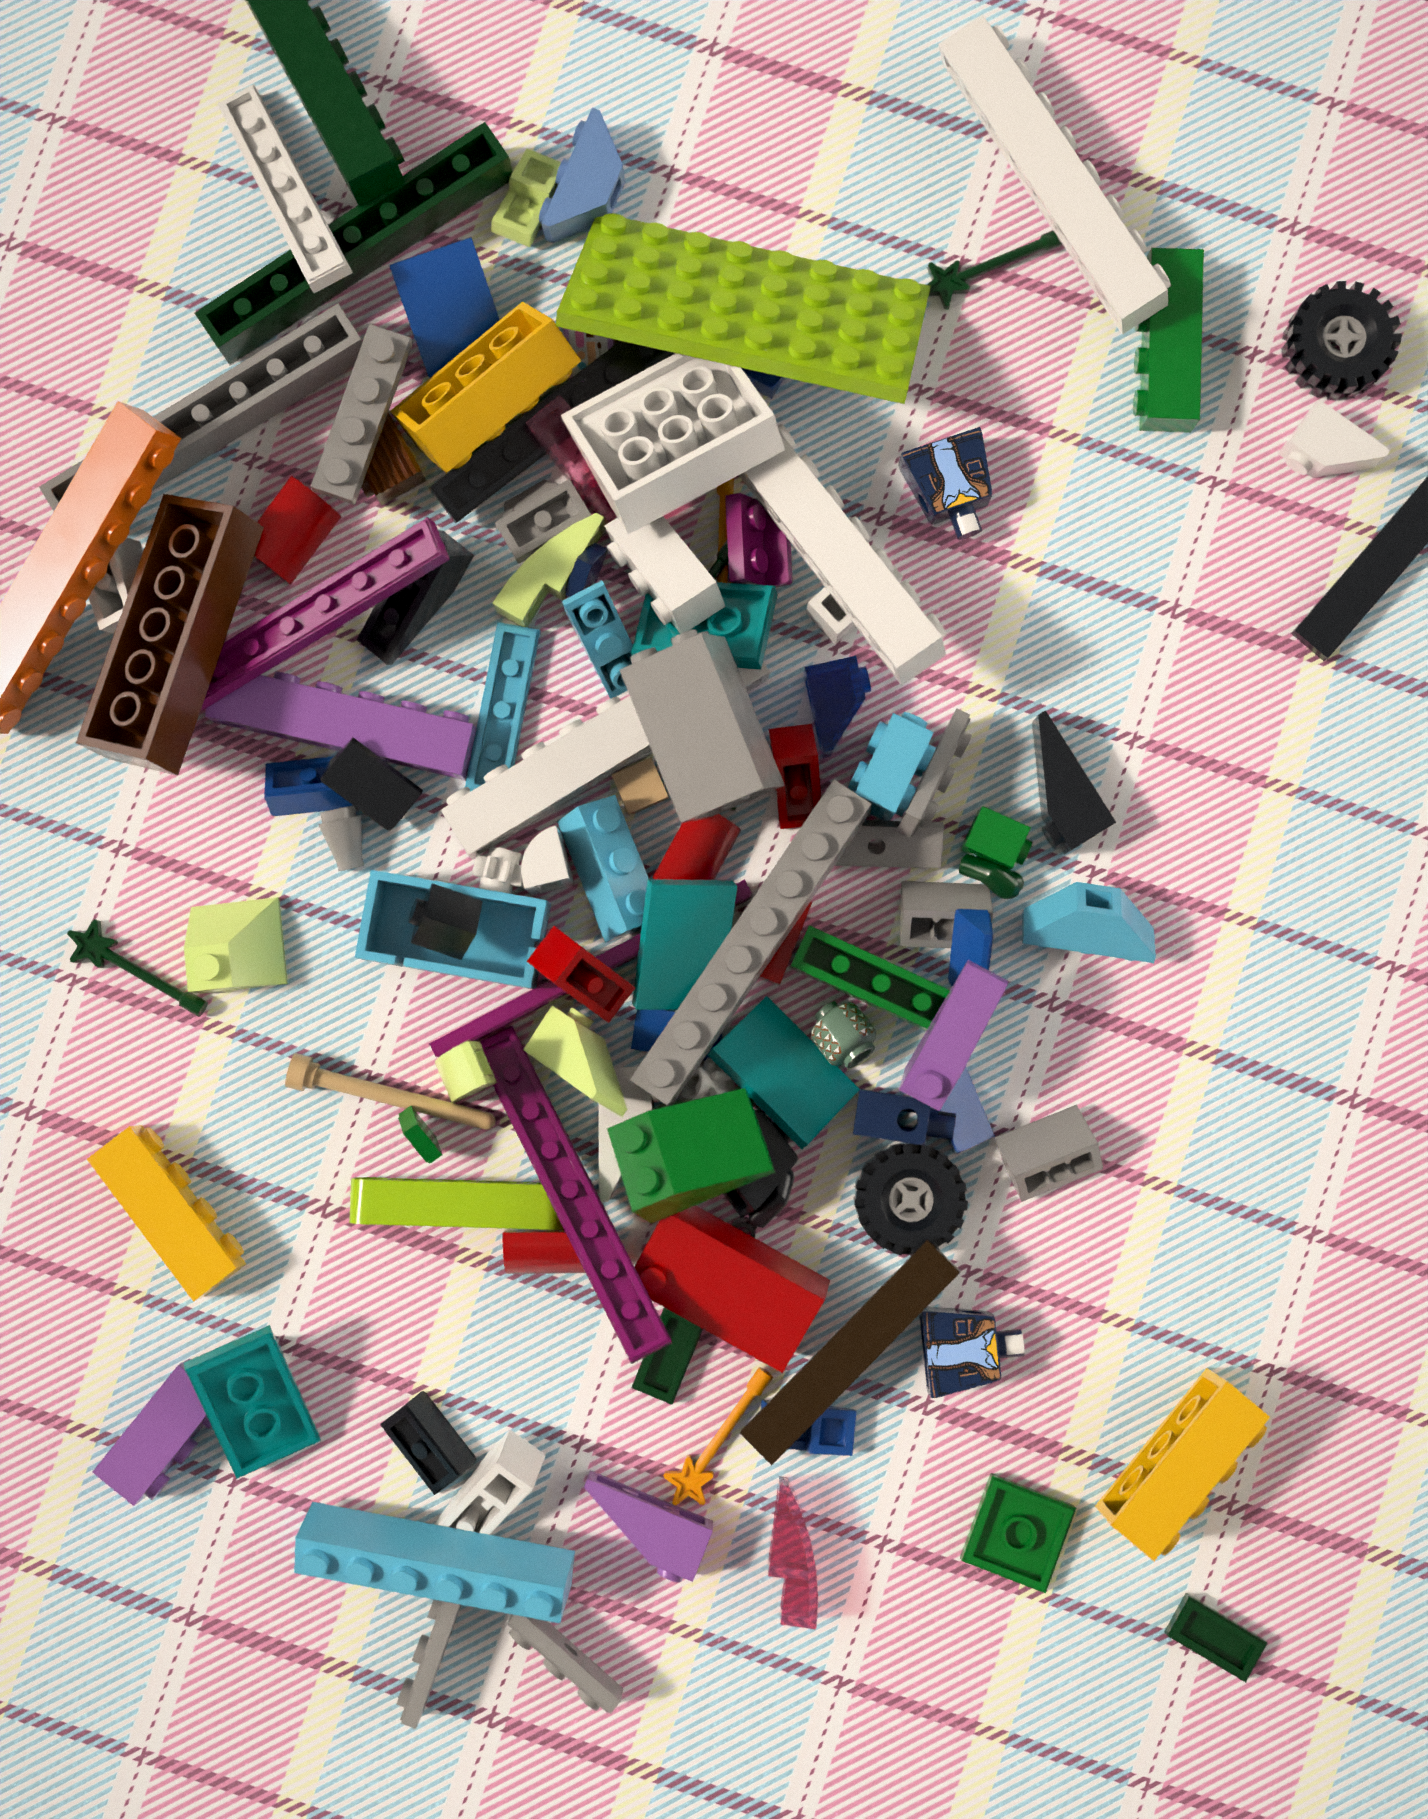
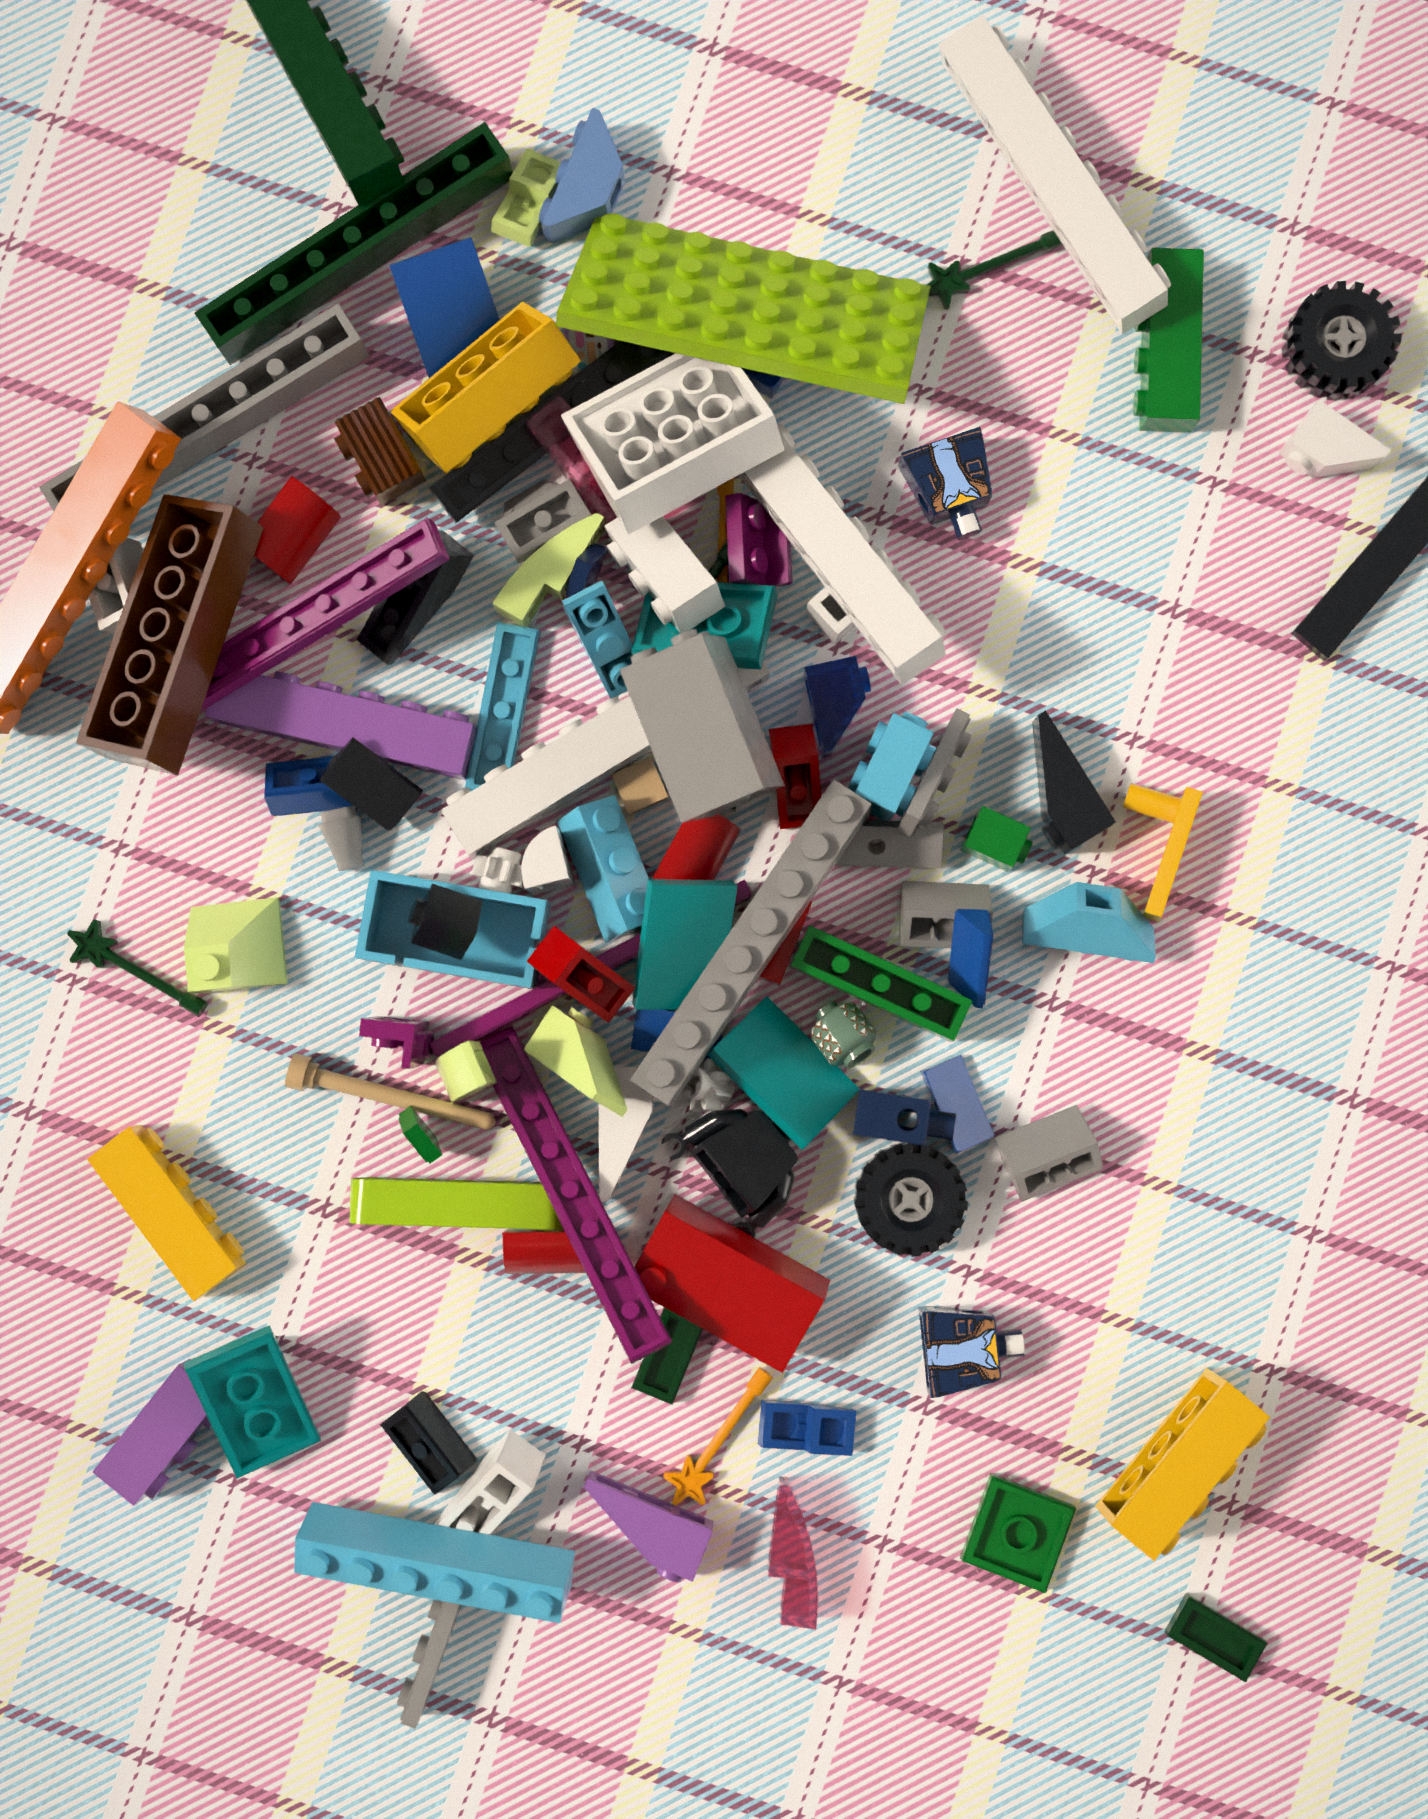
(284, 189): white tile -> none
(361, 414): light grey plate -> none
(395, 1032): none -> magenta bracket
(568, 1661): light grey tile -> none
(689, 1153): green slope -> none
(850, 1351): dark brown tile -> none
(952, 1035): medium lavender slope -> none
(996, 877): dark green arm -> none
(1173, 810): none -> yellow piece

